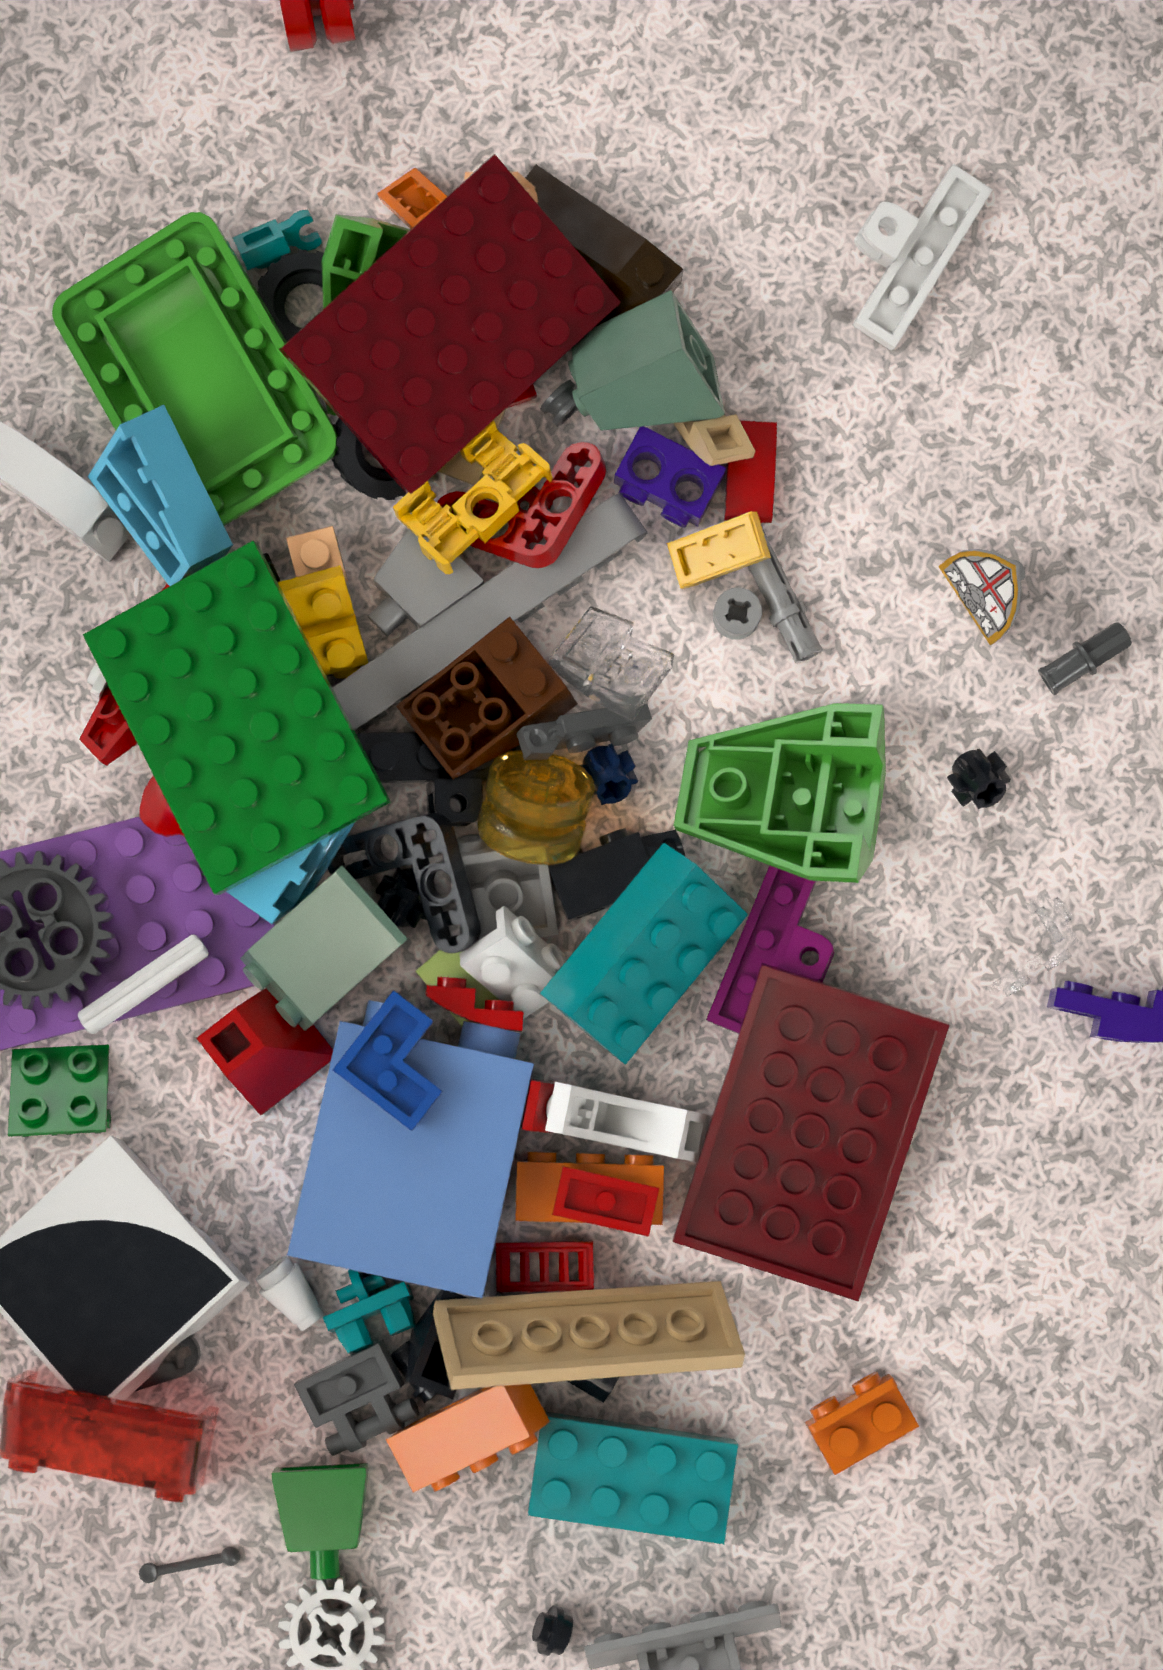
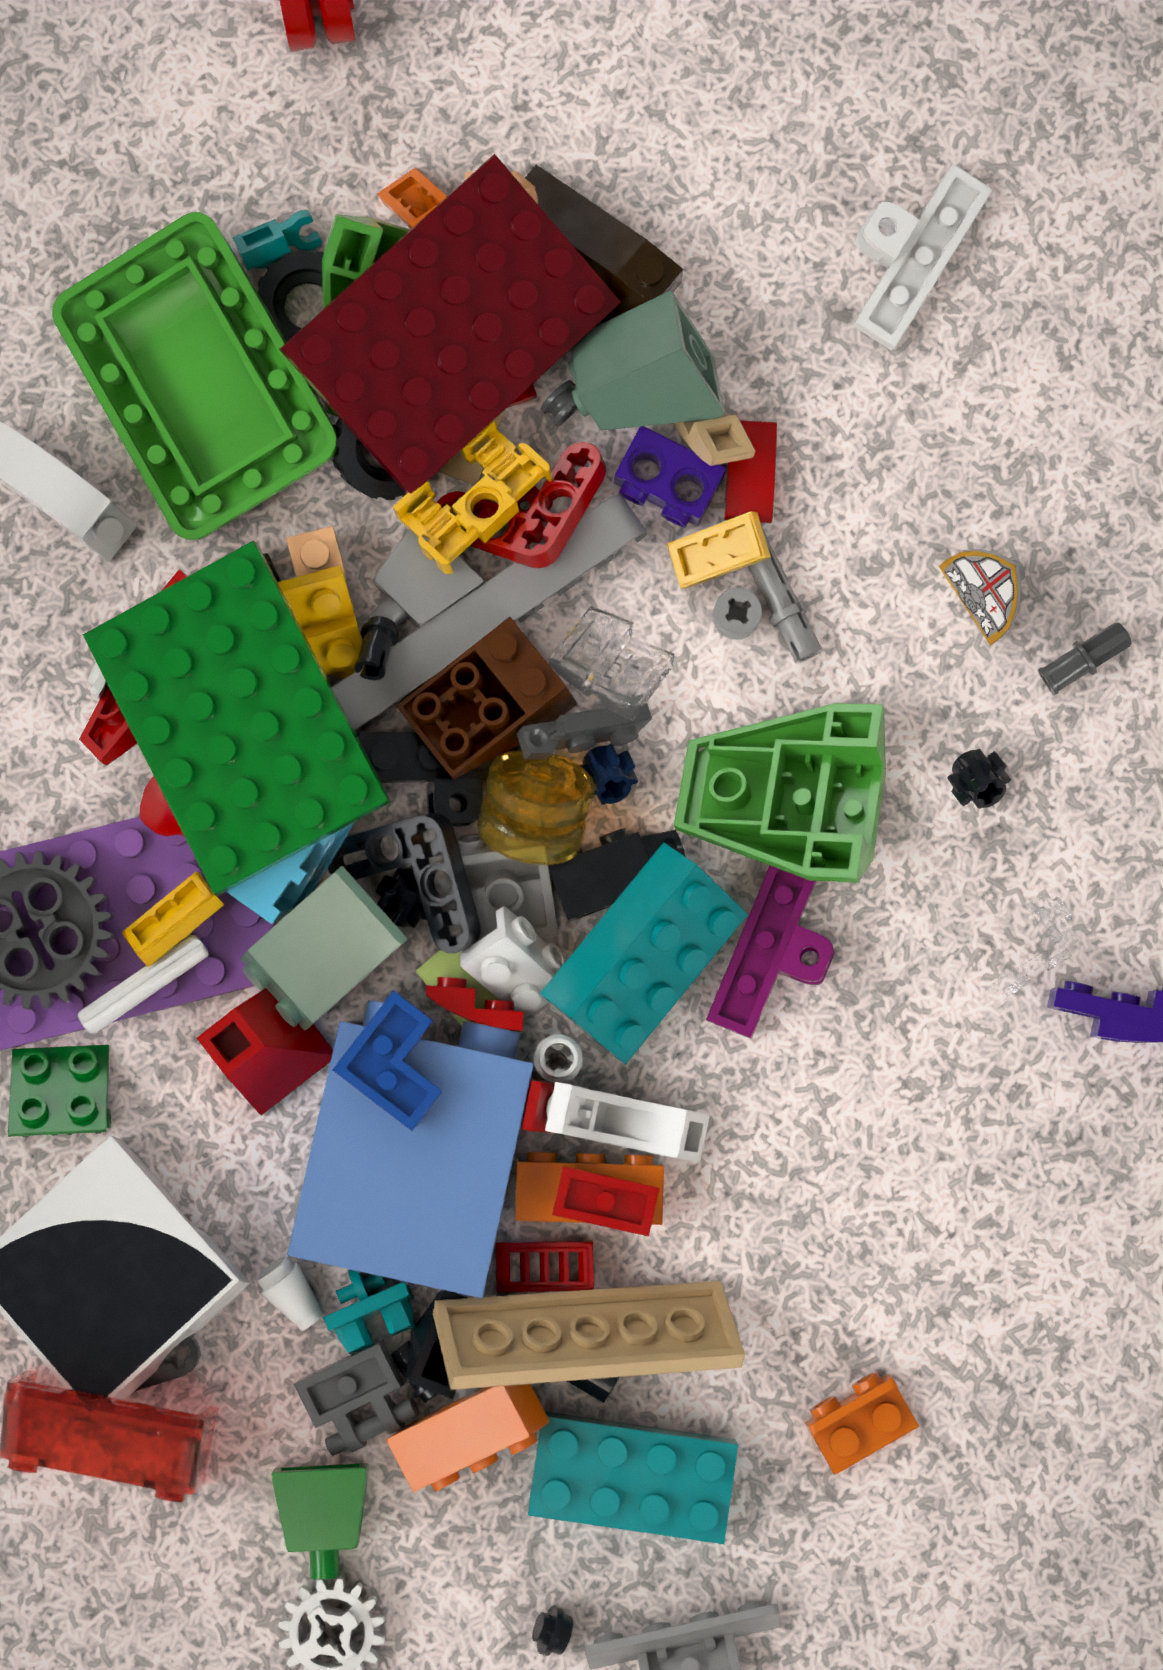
(149, 1572): dark grey hinge -> none
(160, 496): medium azure wedge -> none
(172, 919): none -> yellow plate
(378, 637): none -> black pin
(560, 1045): none -> white cone
(810, 1132): dark red plate -> none

